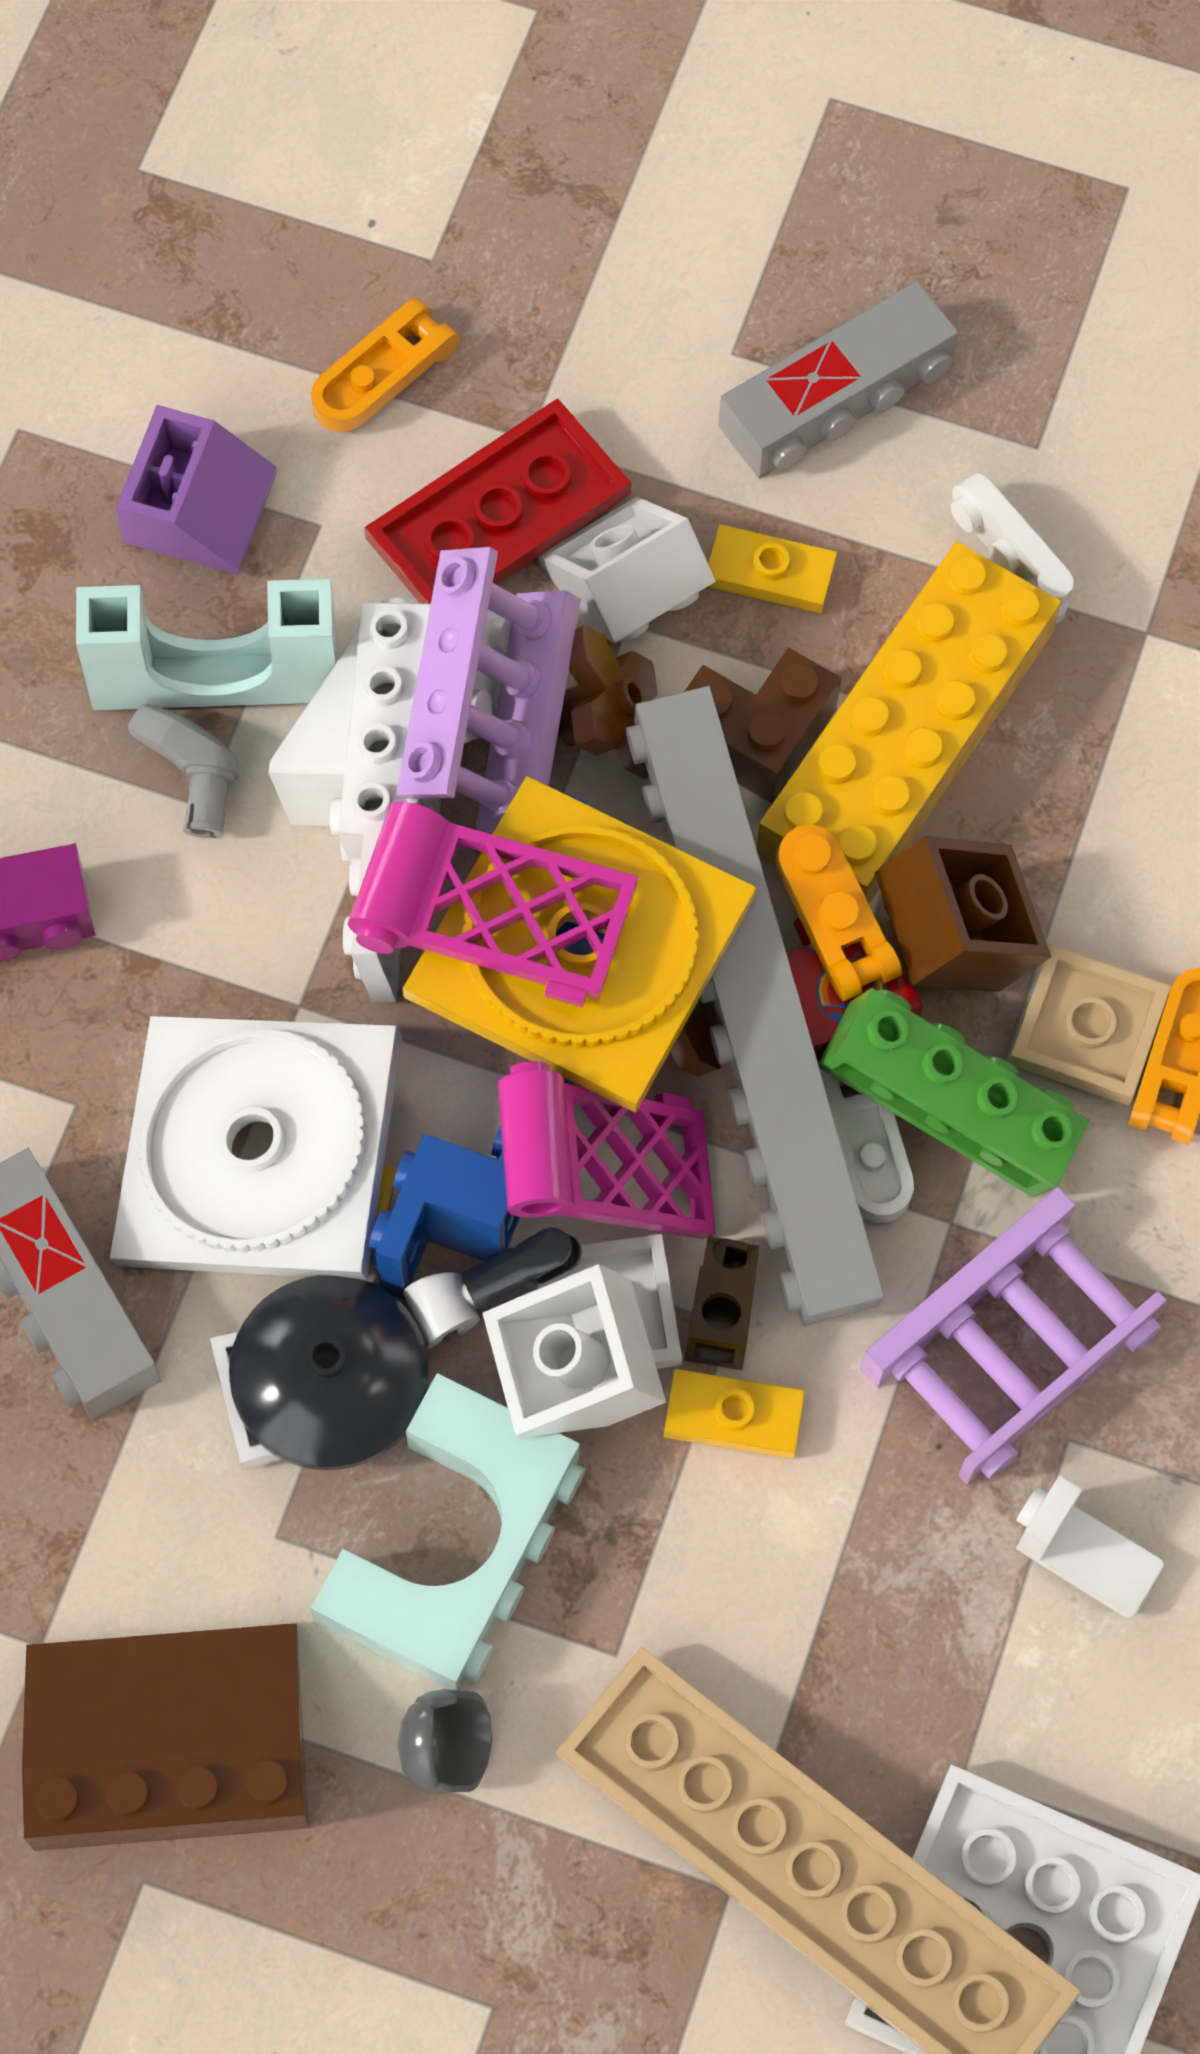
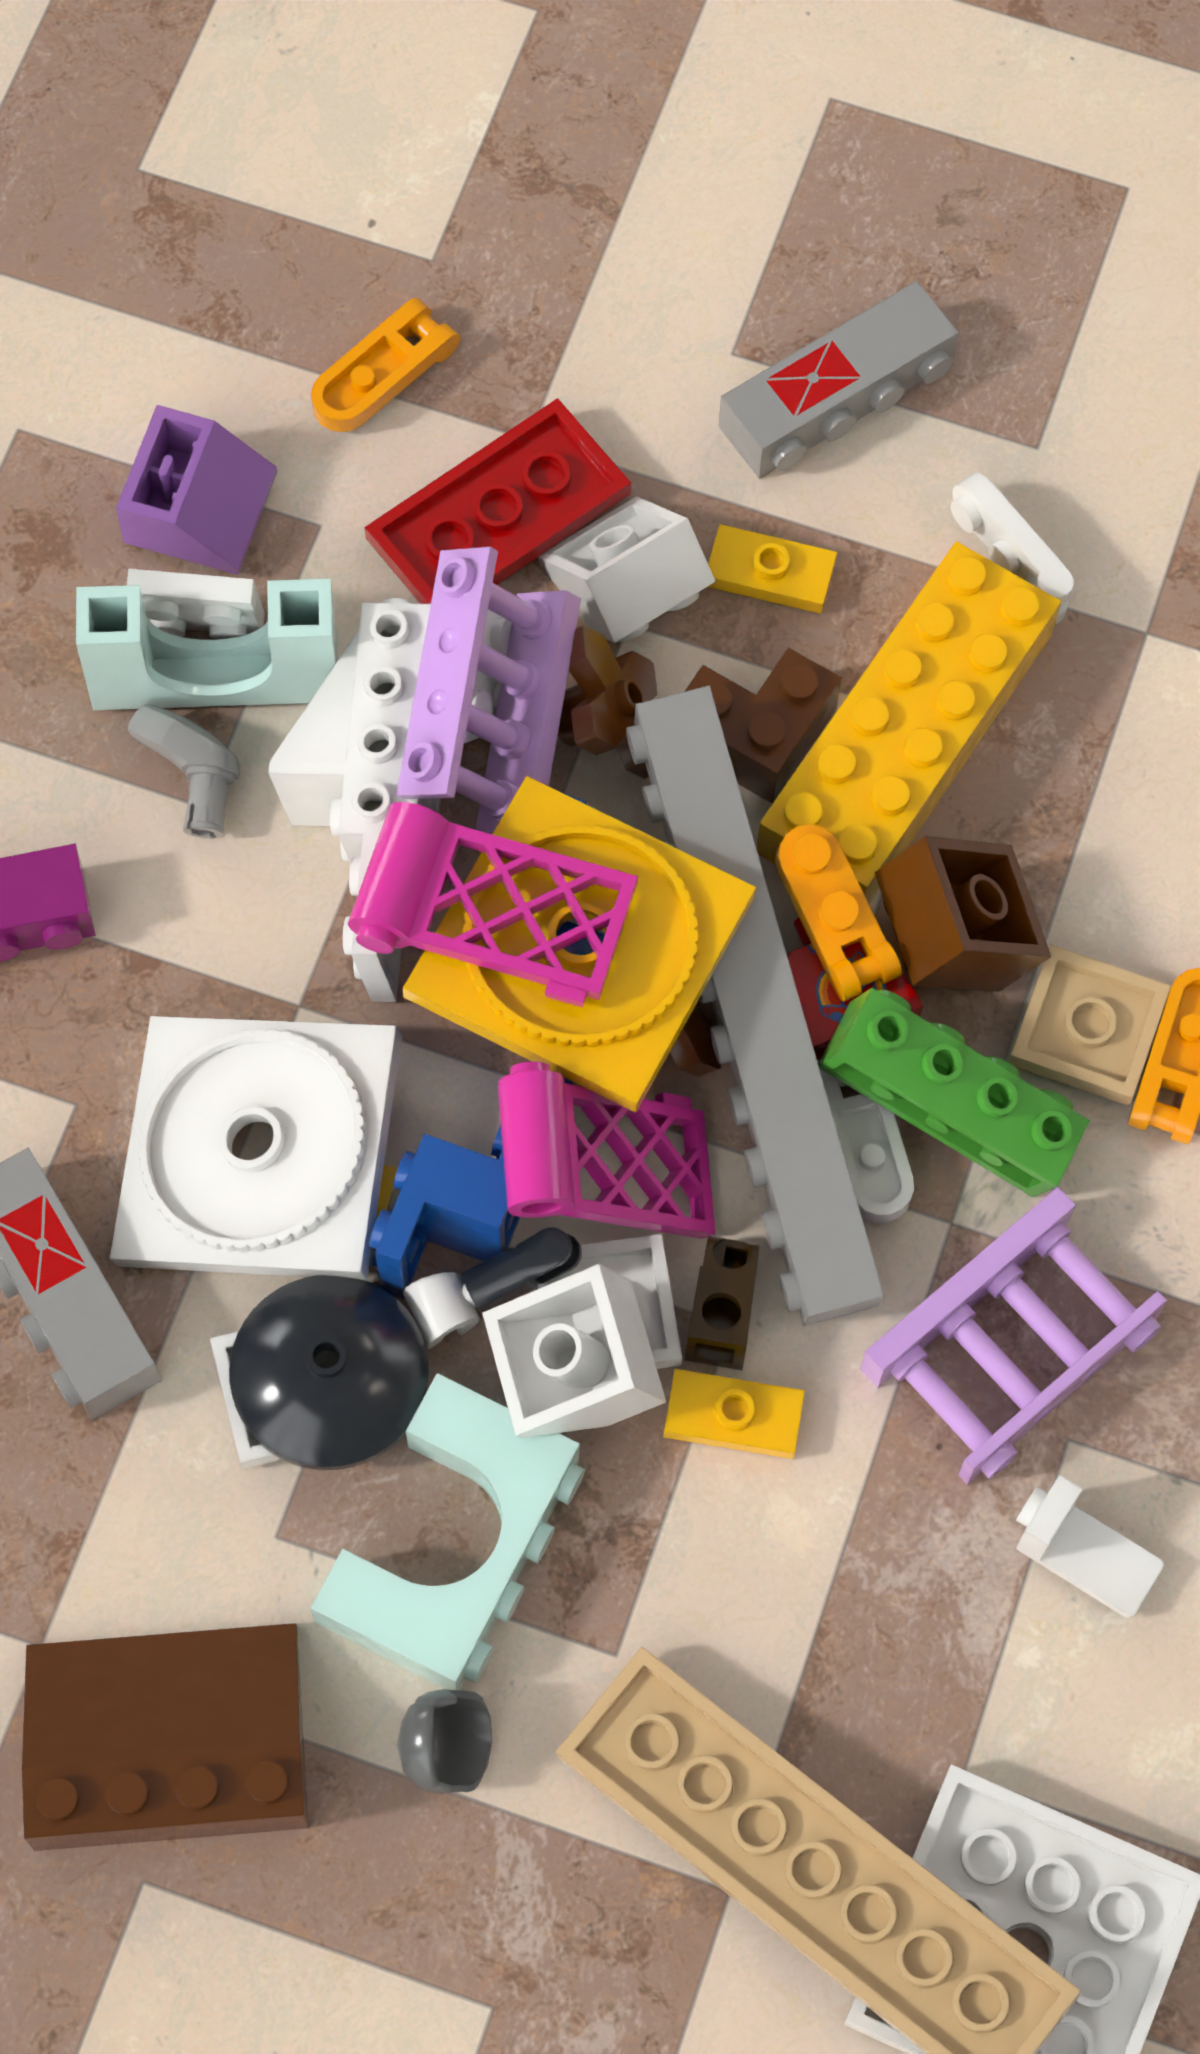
(199, 603): none -> white plate

